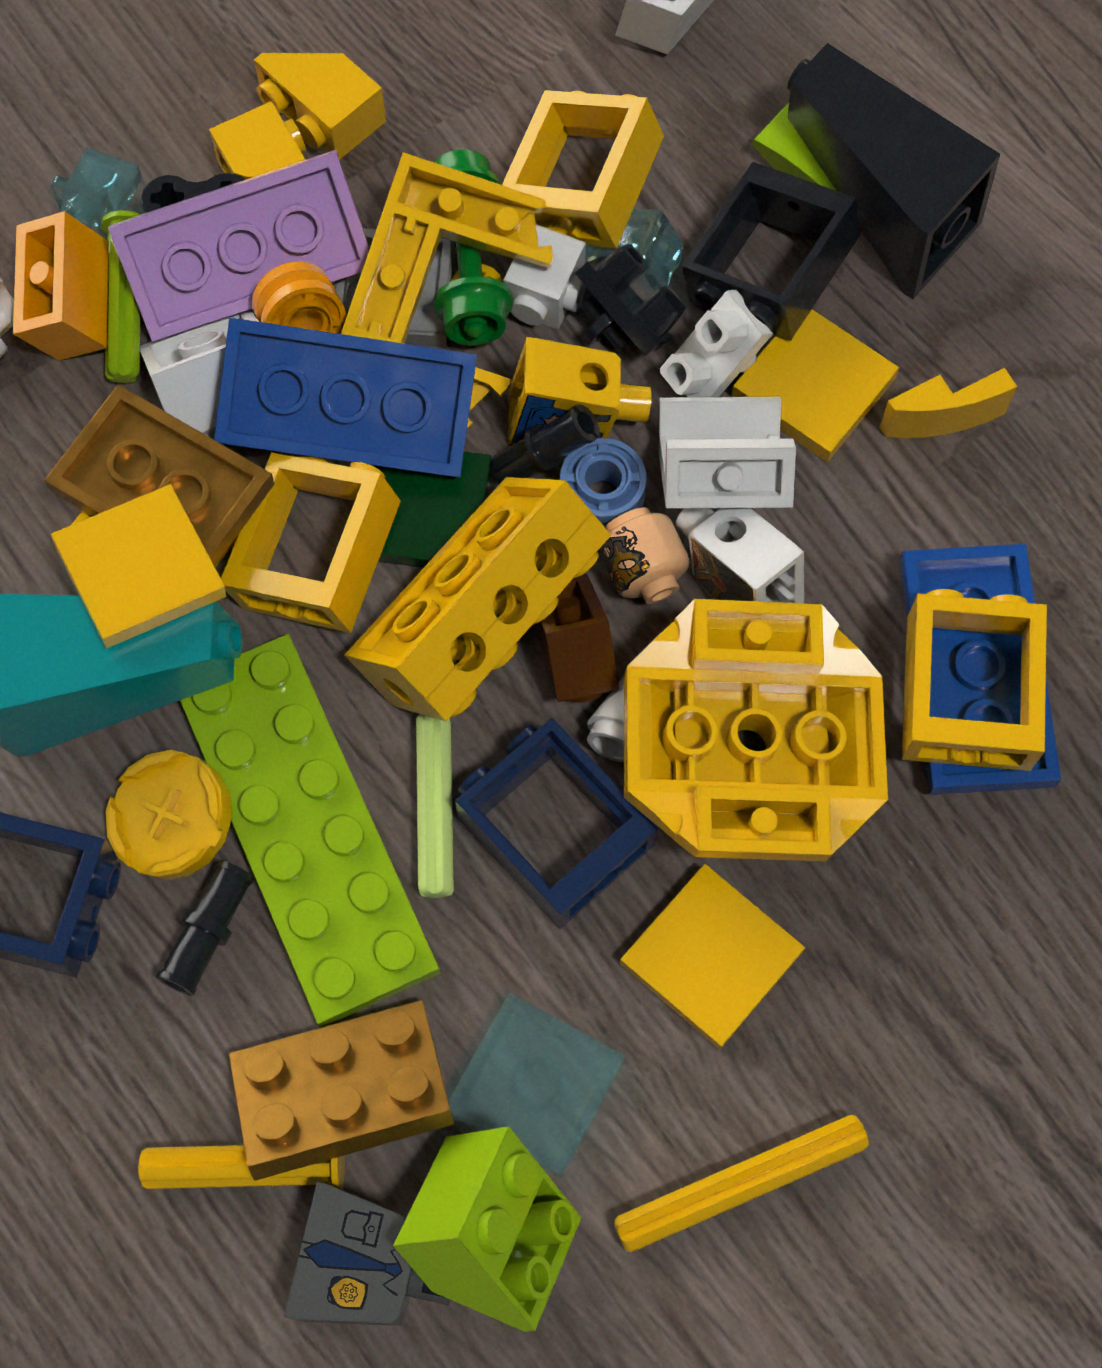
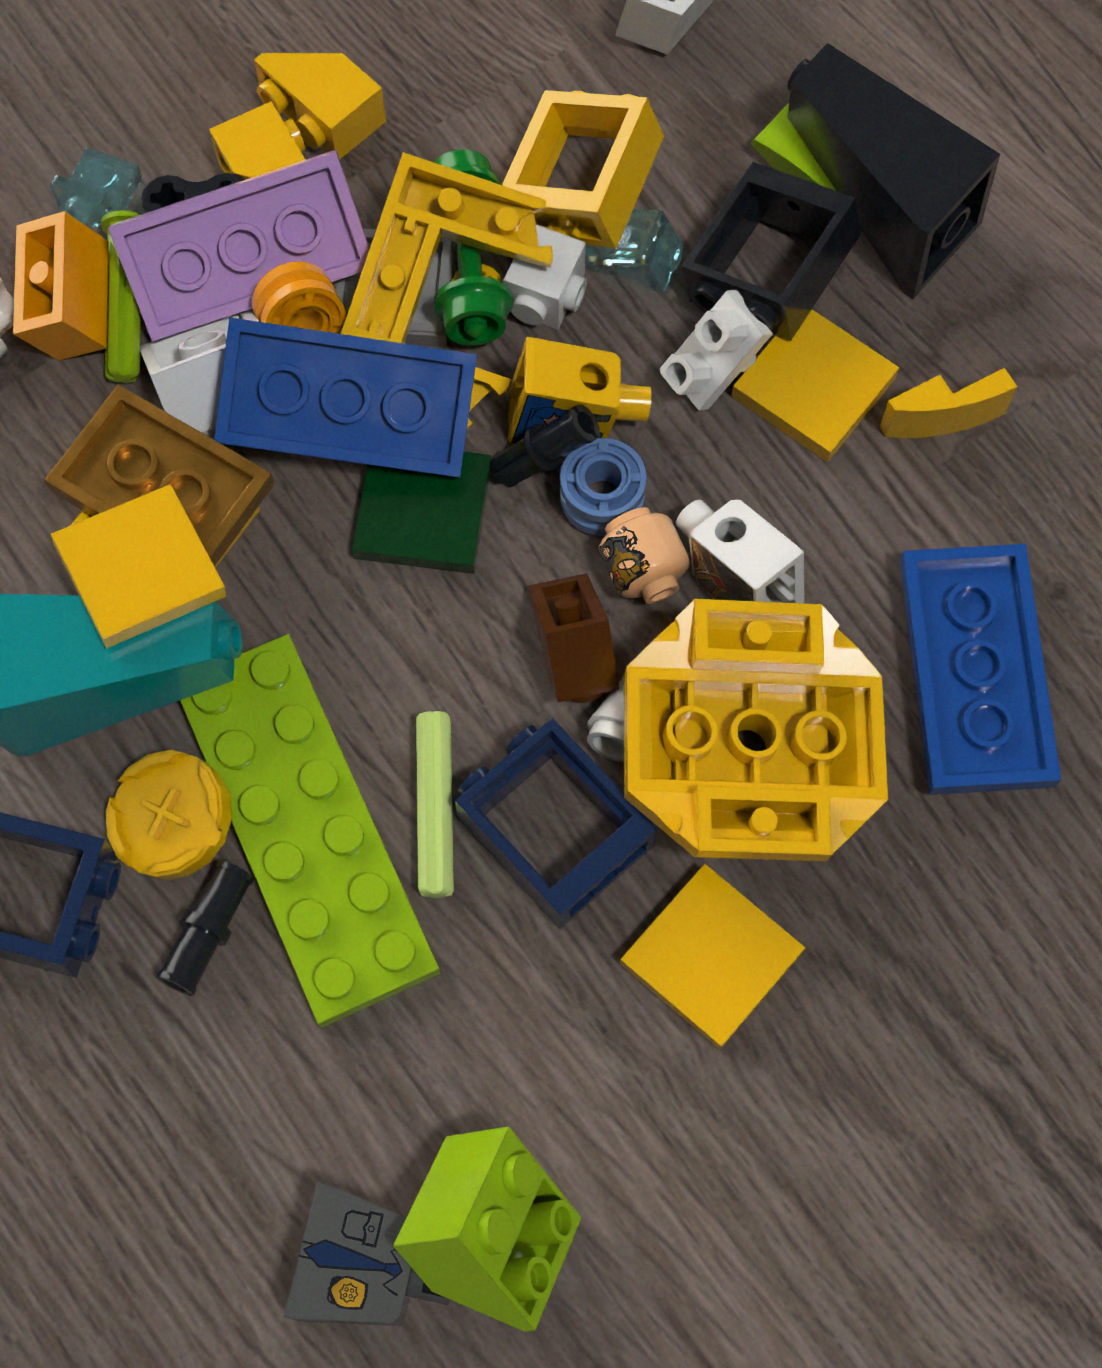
(224, 1168): yellow axle -> none
(300, 599): yellow window -> none
(339, 1090): pearl gold plate -> none
(500, 562): yellow brick -> none
(537, 1081): clear light blue tile -> none
(617, 308): black hips -> none
(725, 453): white window -> none
(741, 1183): yellow axle -> none
(969, 740): yellow window -> none

